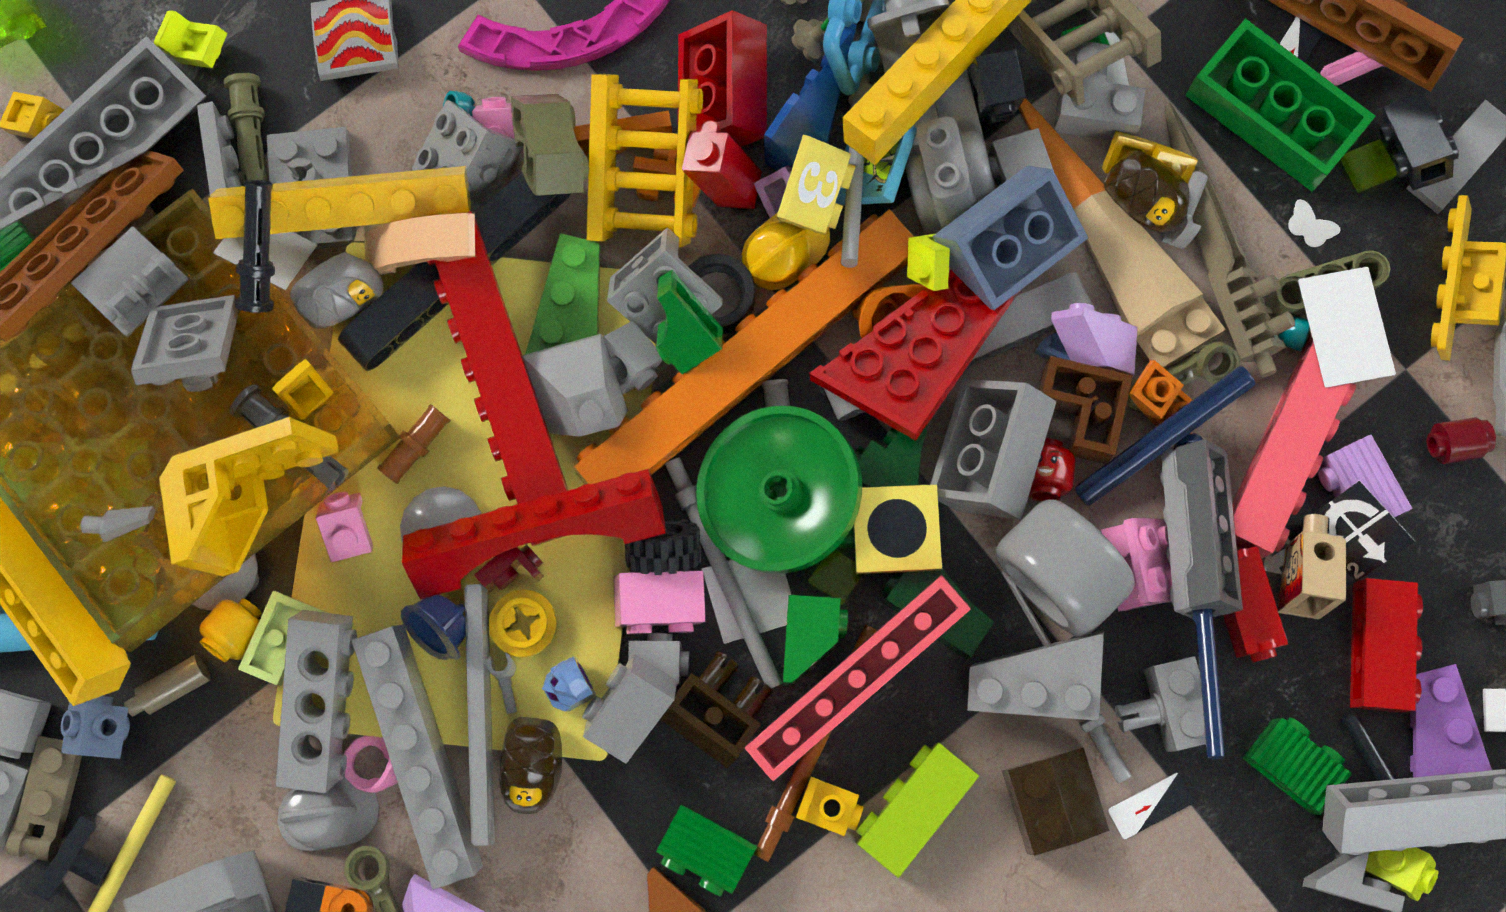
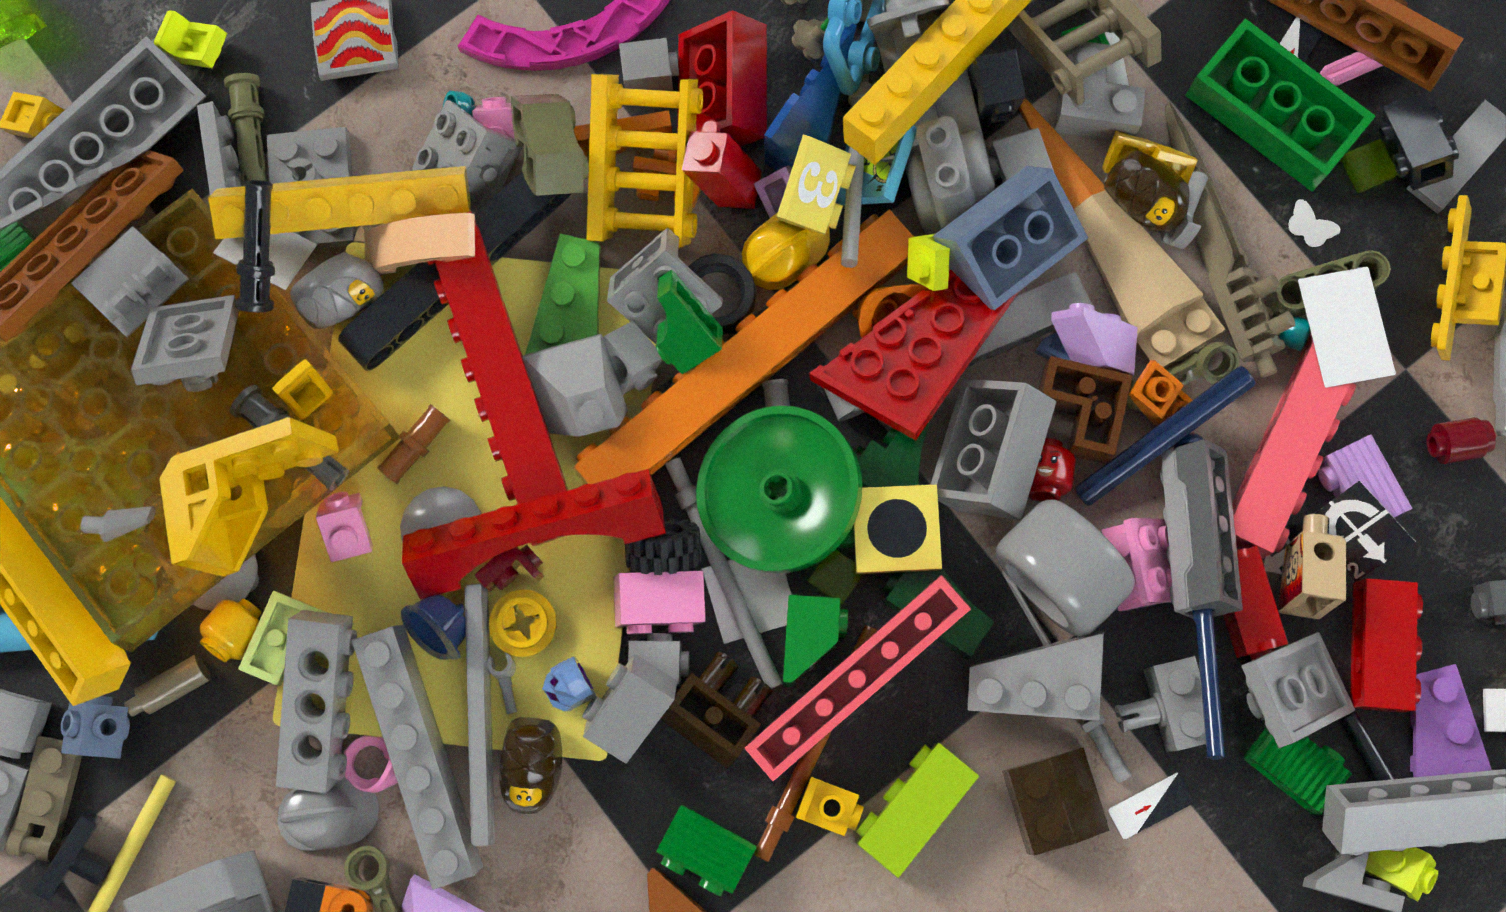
(648, 65): none -> light grey brick
(1296, 690): none -> light grey plate

